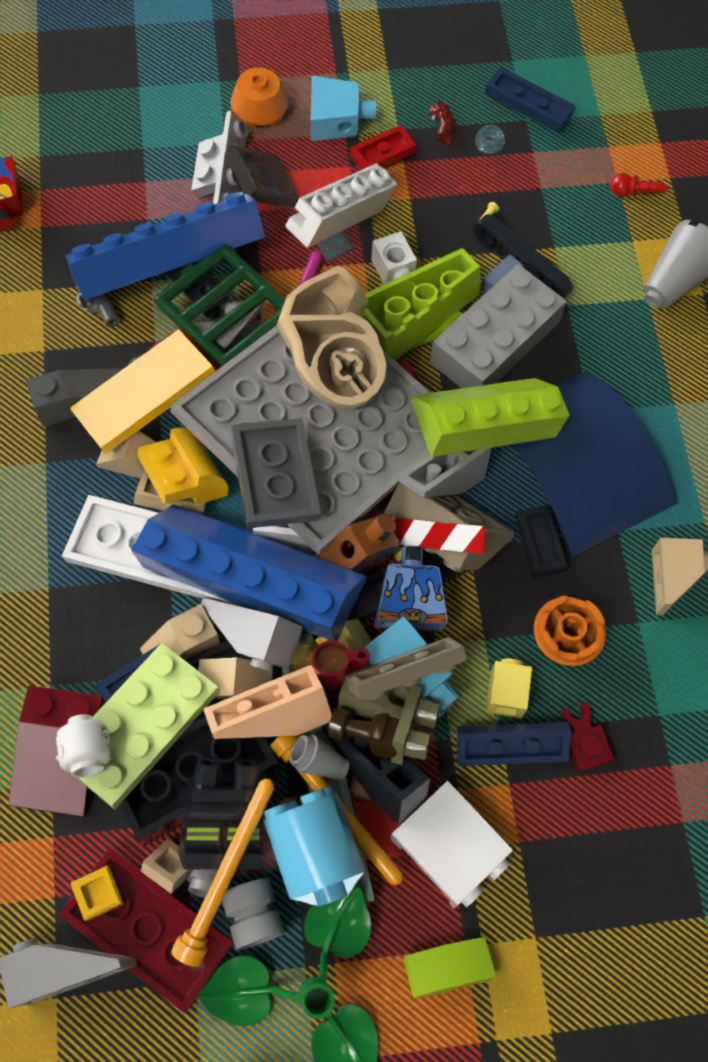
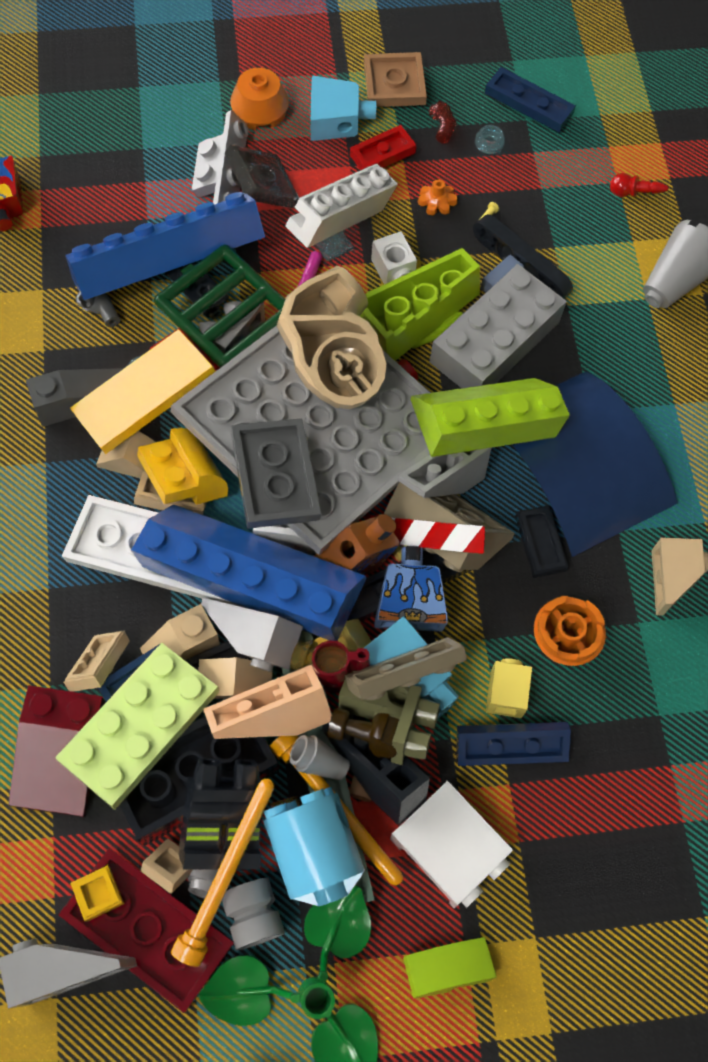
(83, 746): white head -> none
(97, 661): none -> tan plate
(395, 79): none -> medium nougat plate
(437, 197): none -> orange plant
(587, 743): dark red plate -> none

